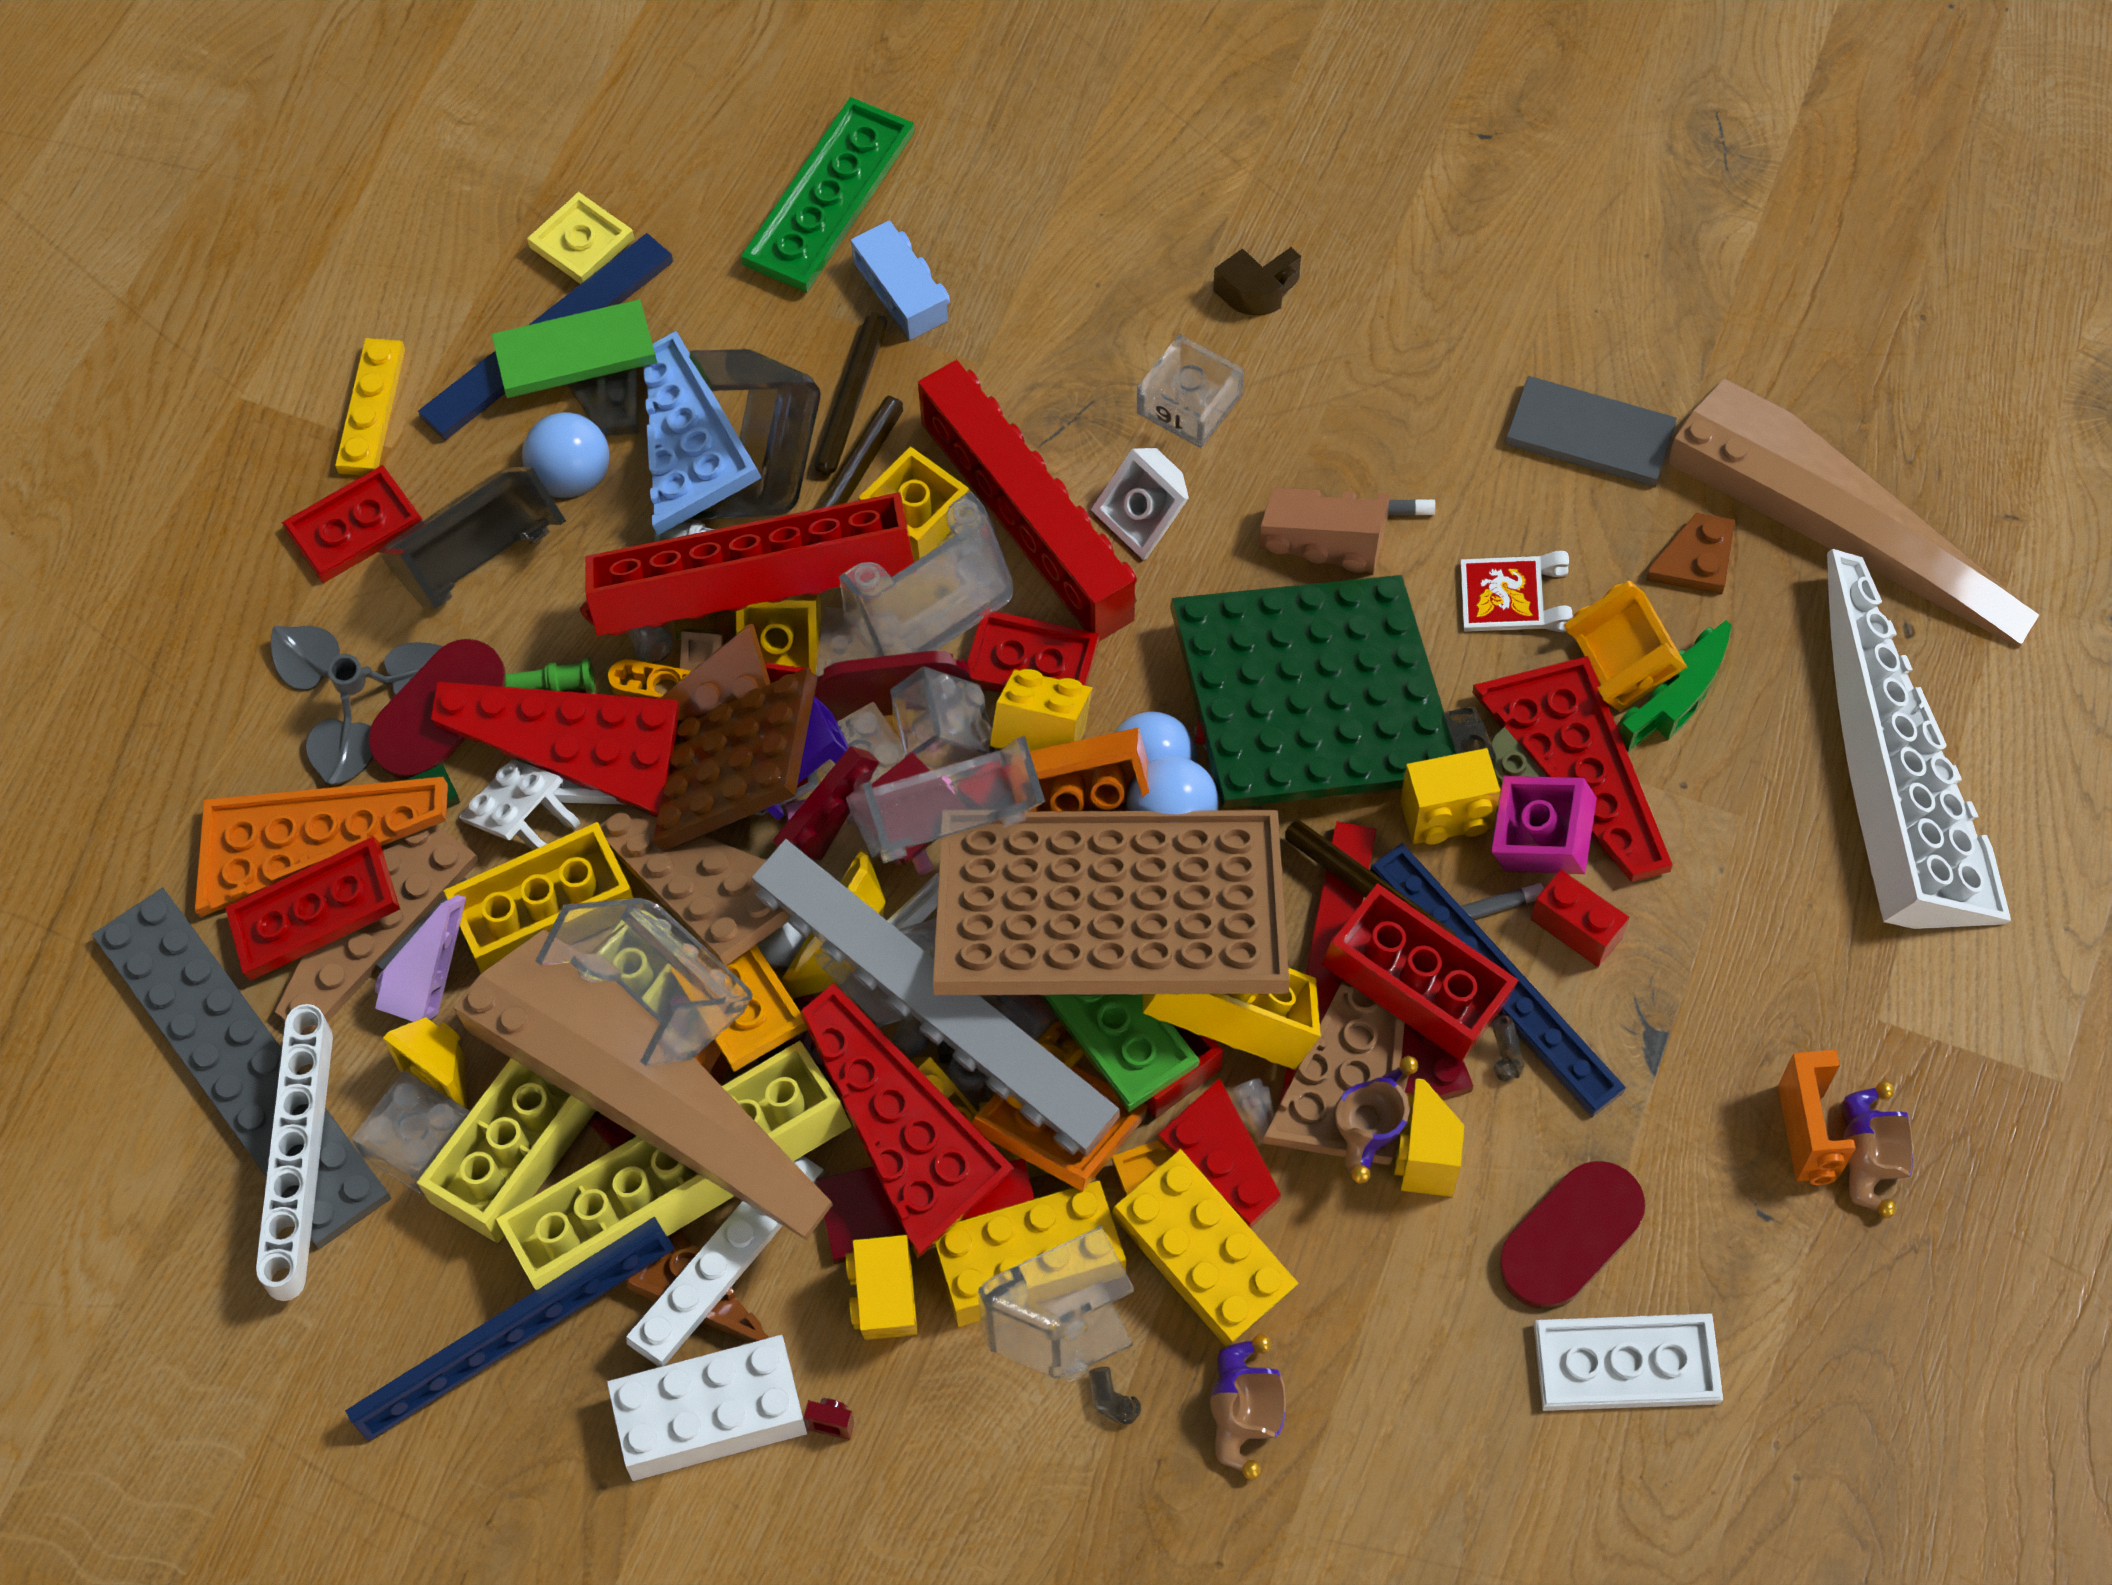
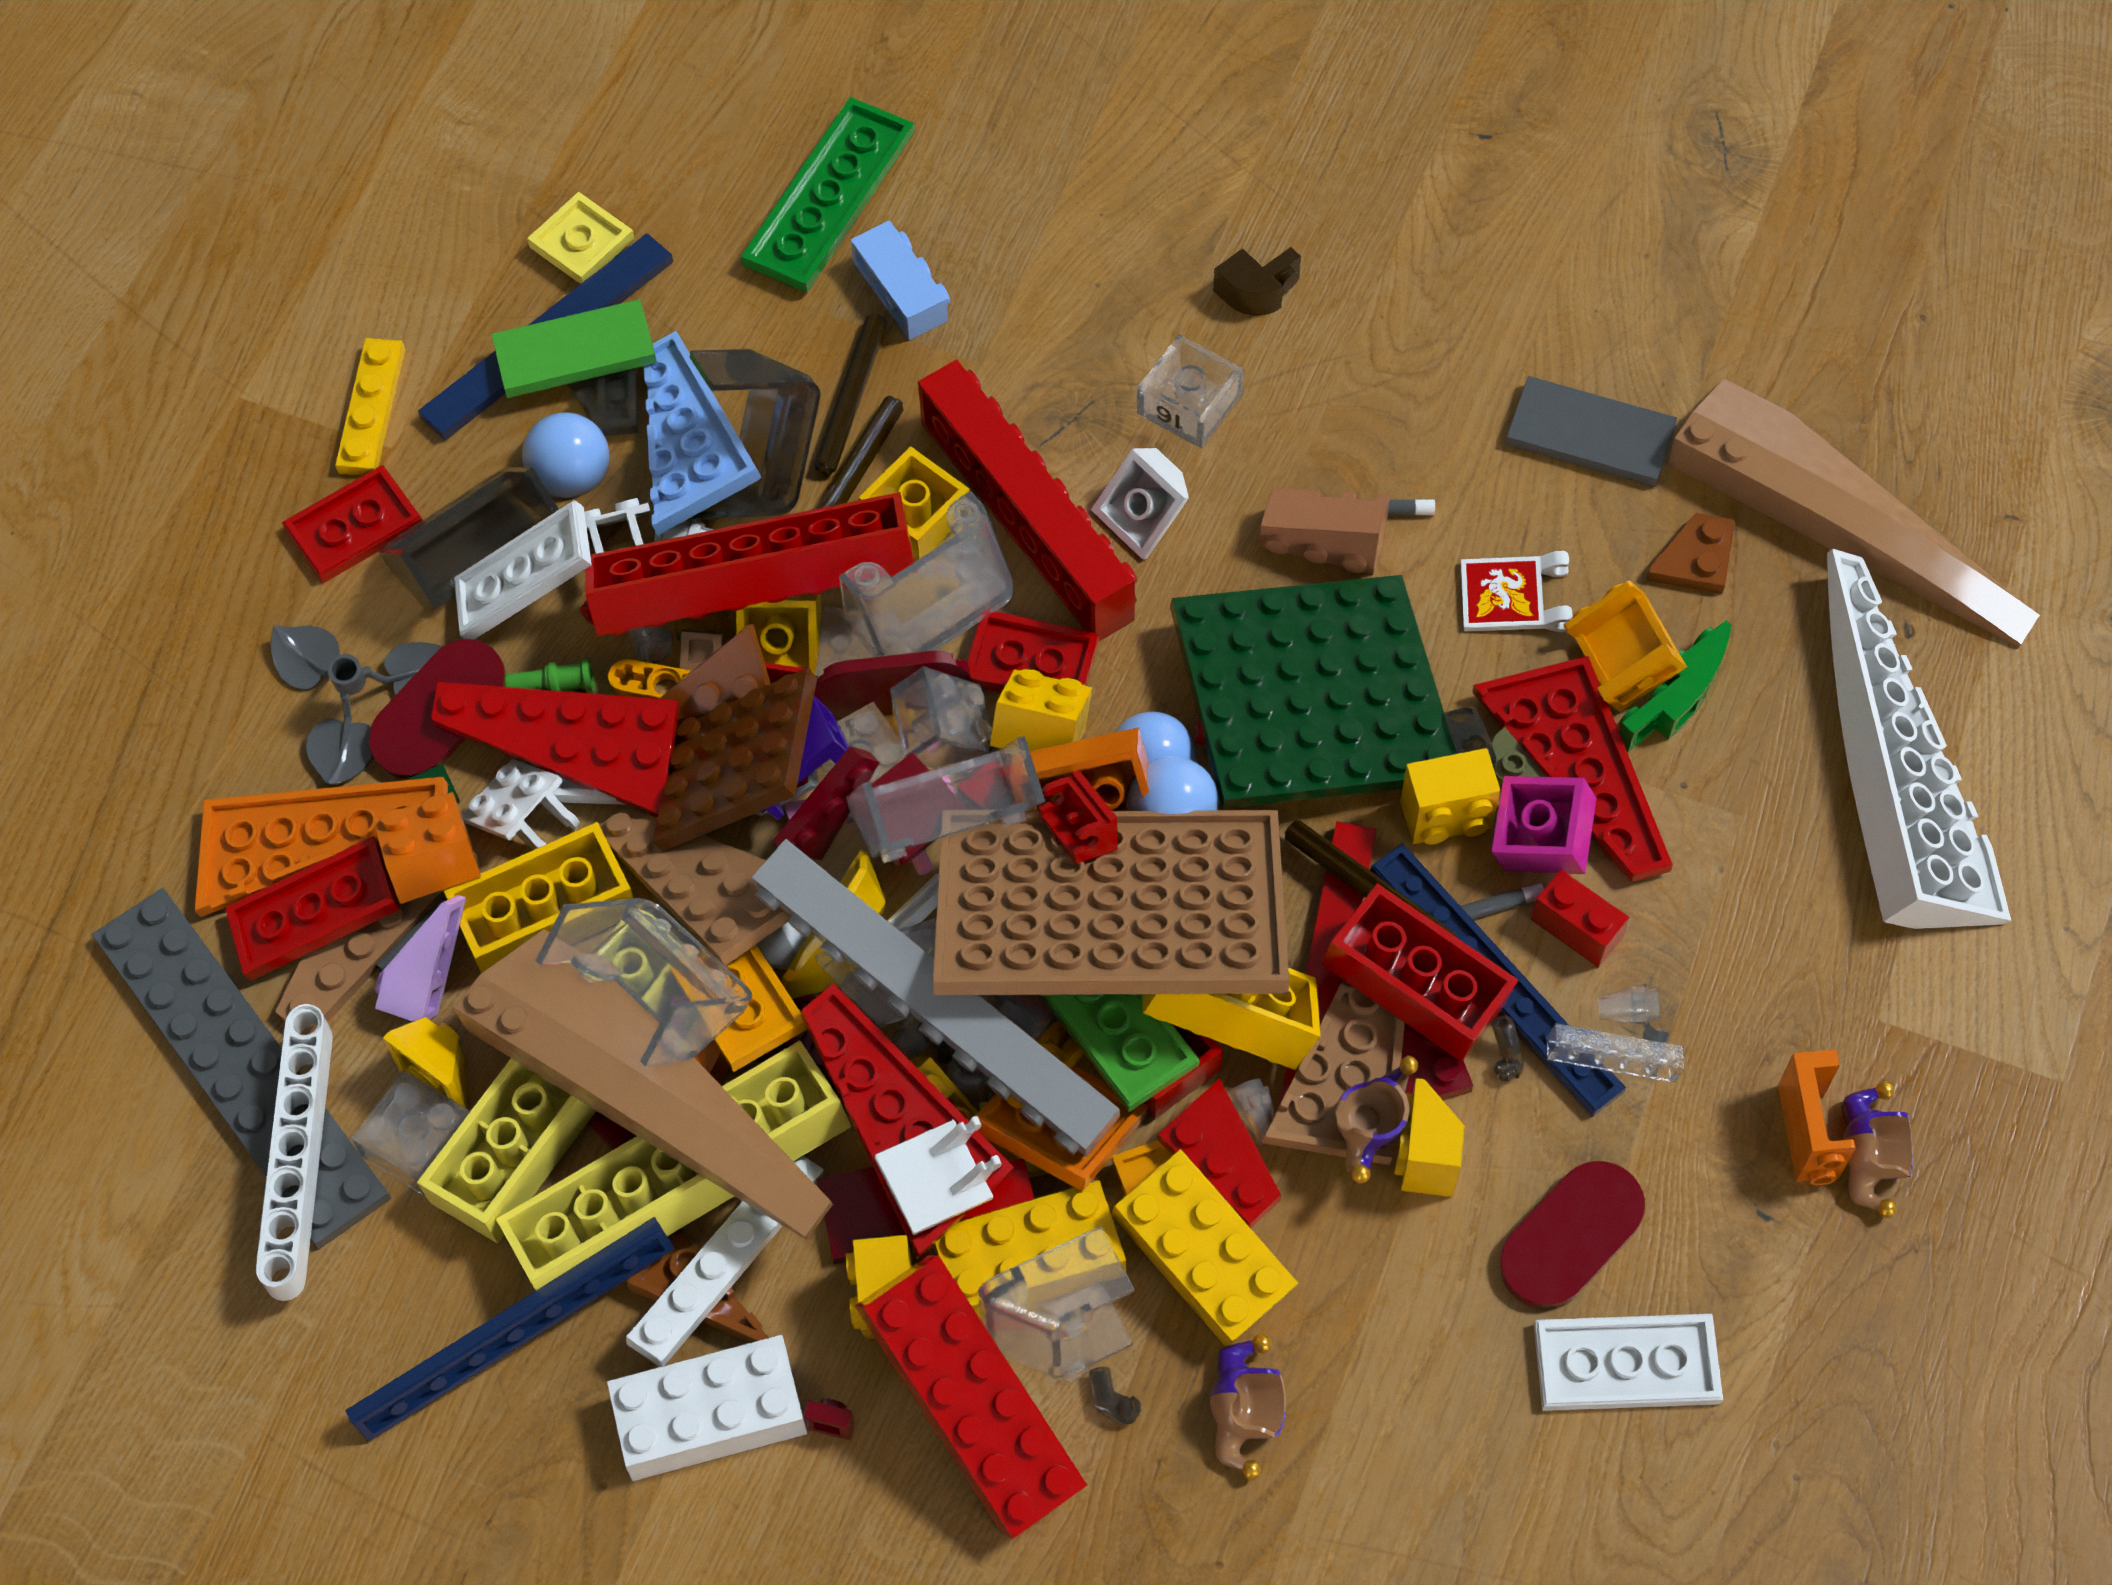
(426, 847): none -> orange brick
(522, 571): none -> white tile
(625, 510): none -> white plate
(936, 1175): none -> white plate
(971, 1396): none -> red brick
(1079, 818): none -> red hinge
(1615, 1052): none -> clear piece
(1631, 1005): none -> clear cone

